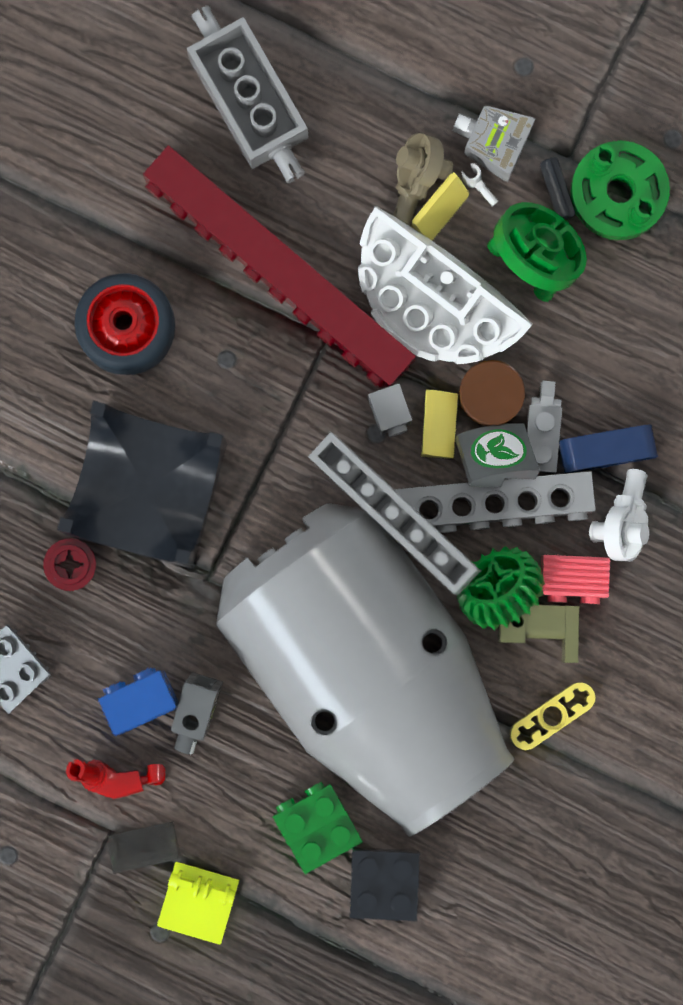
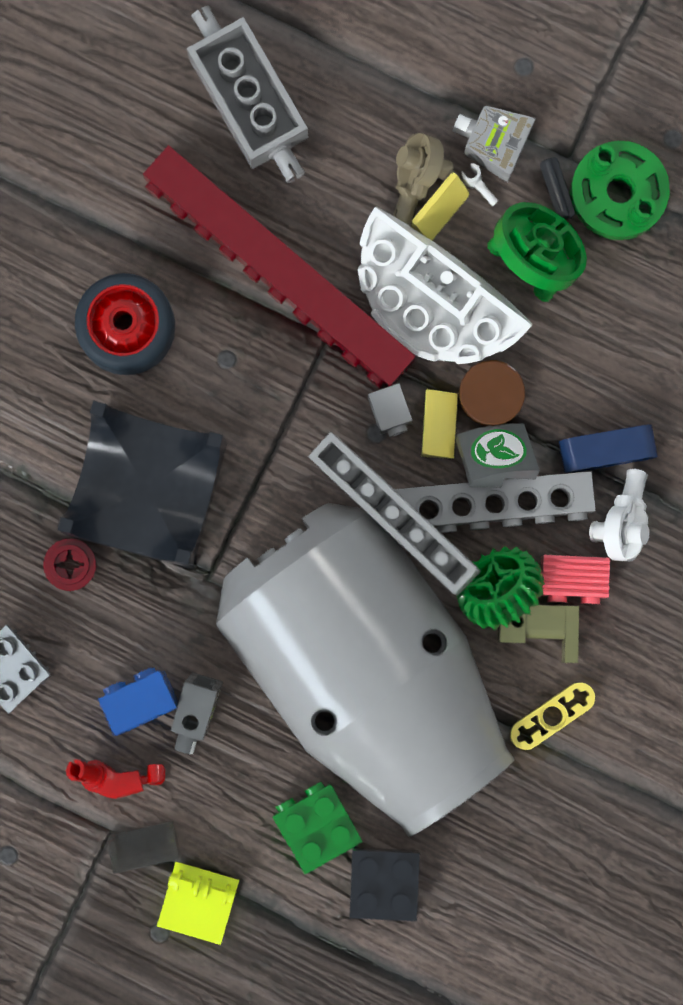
(544, 427): light grey hinge -> none

